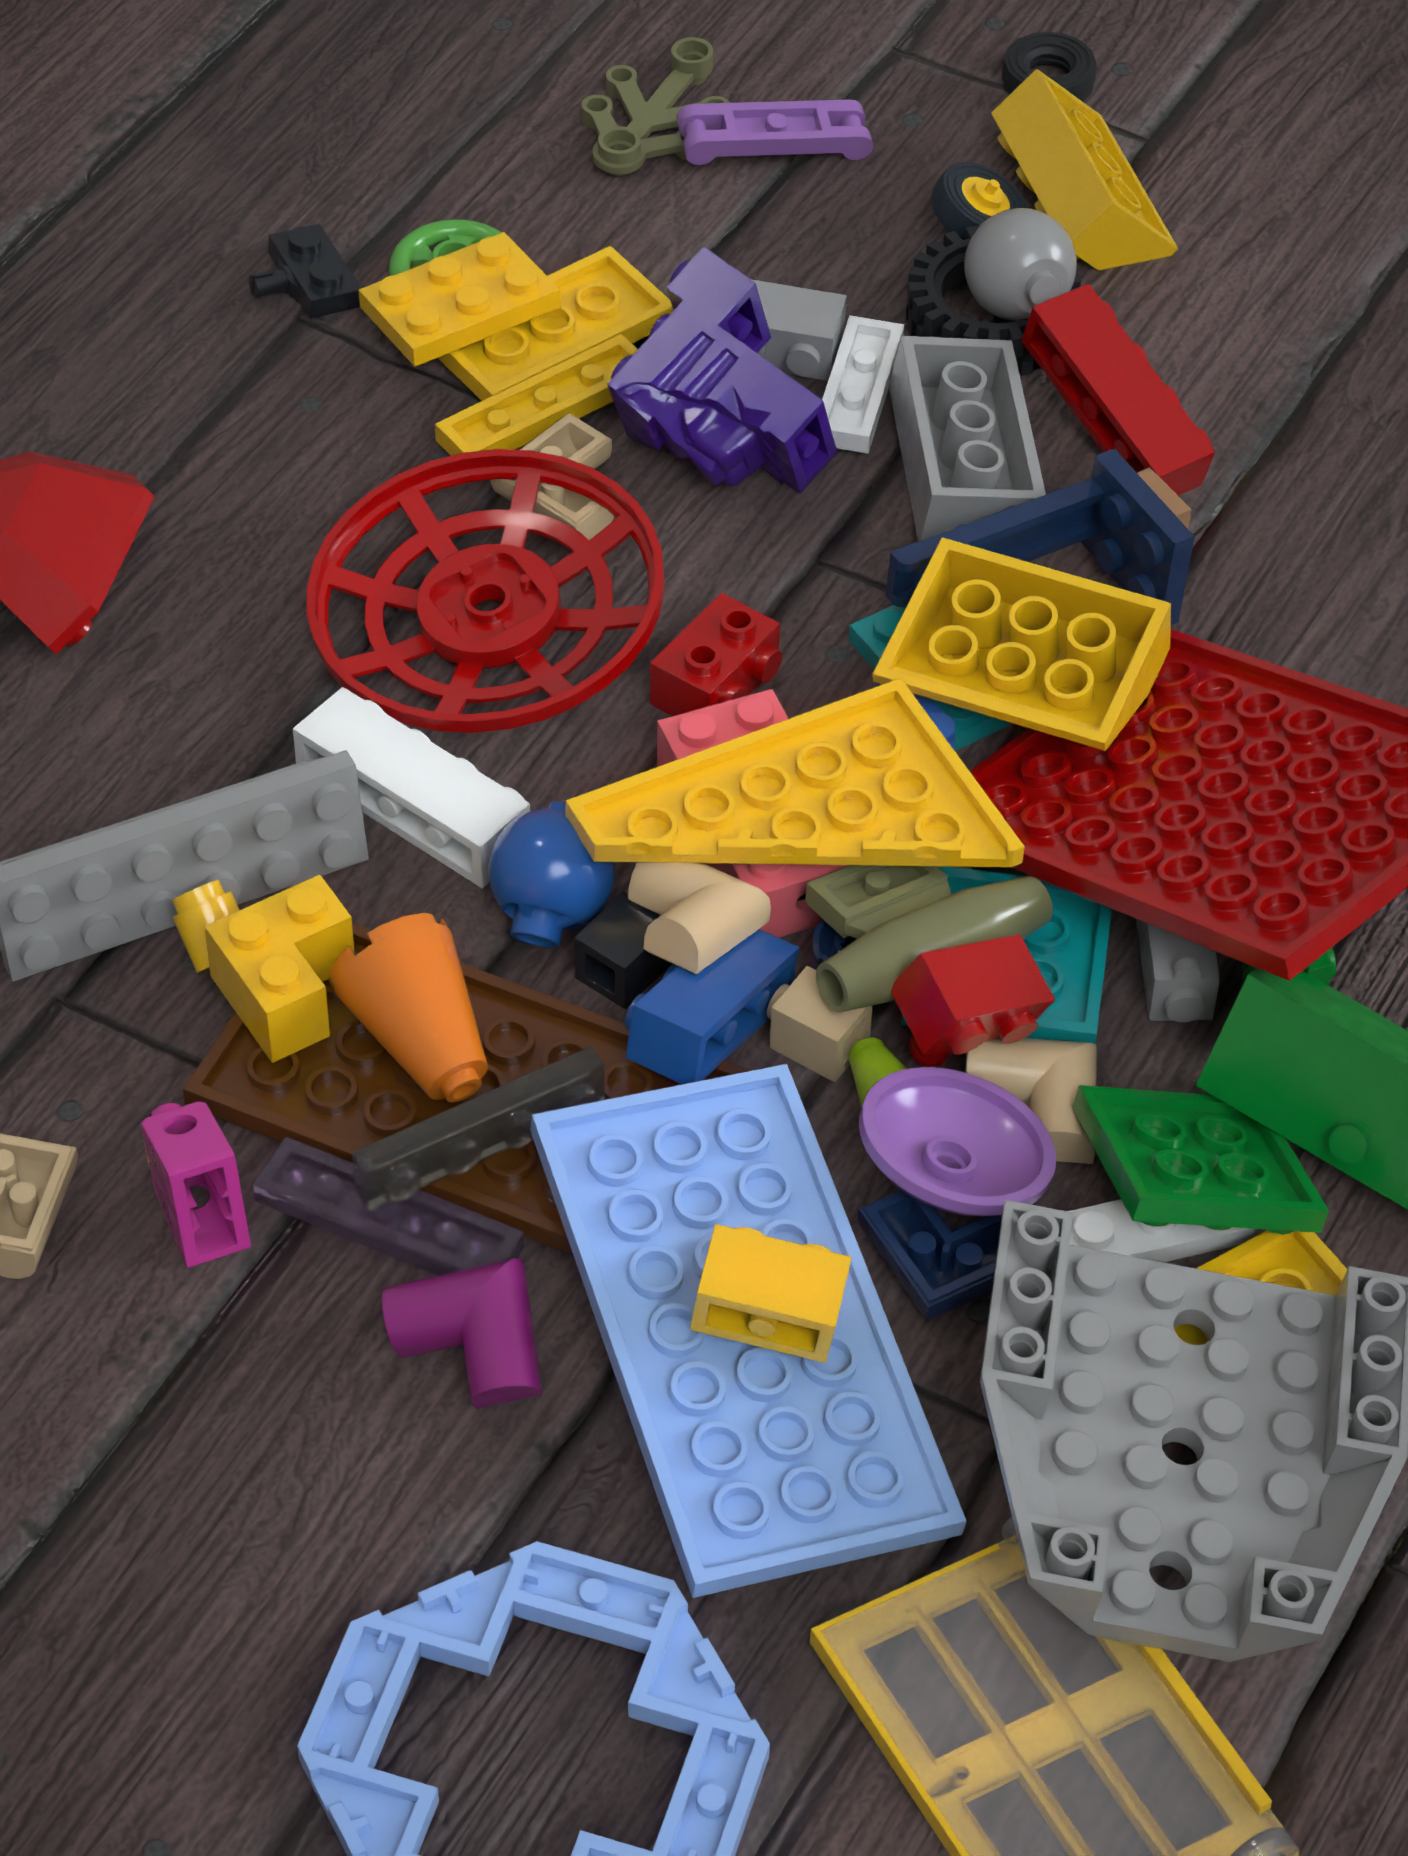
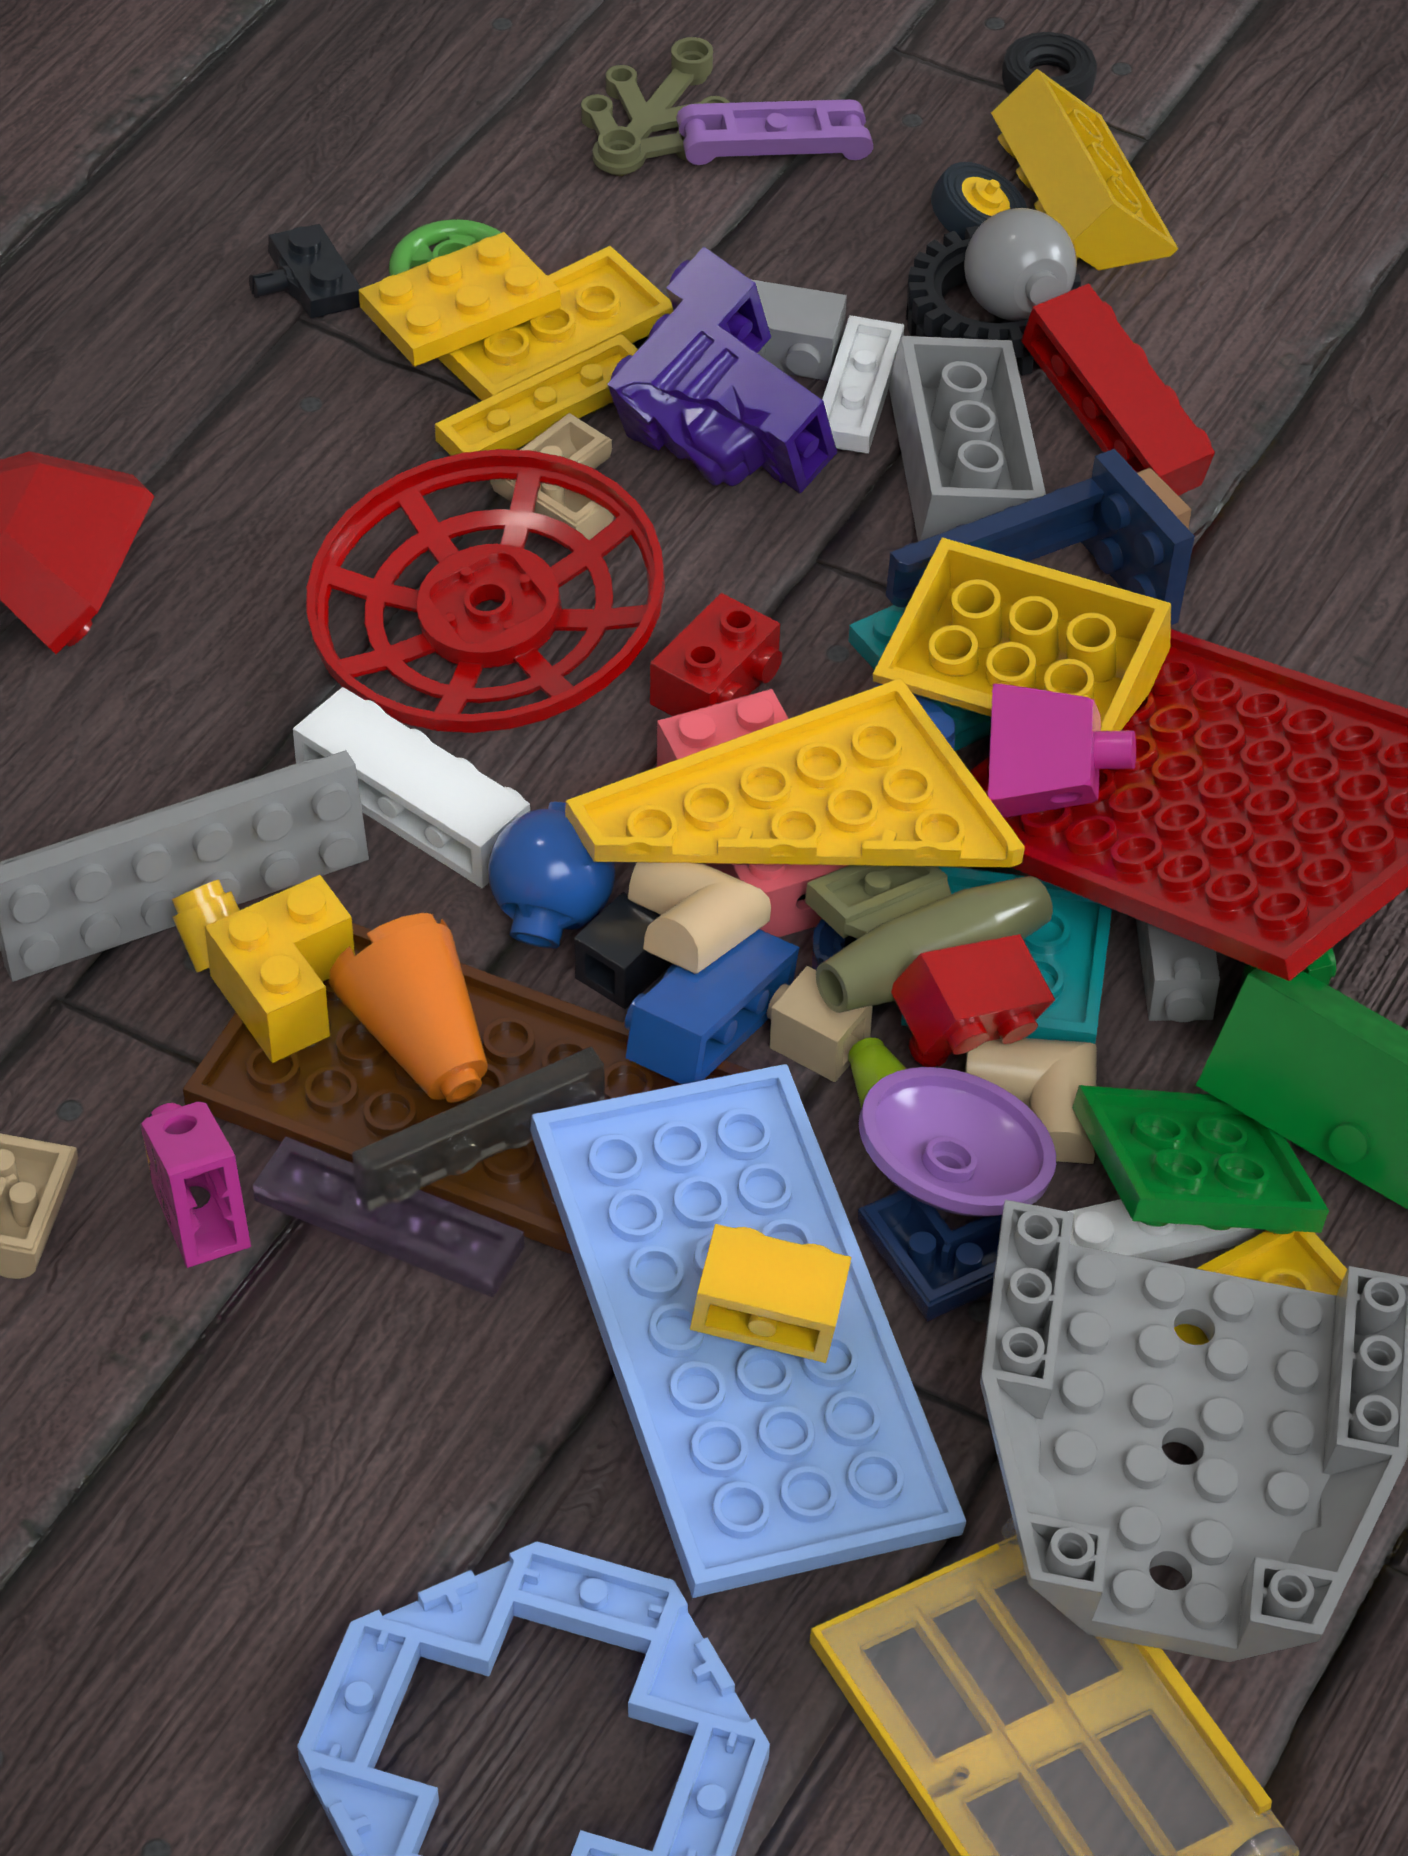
(475, 1308): magenta brick -> none
(1049, 750): none -> dark pink torso

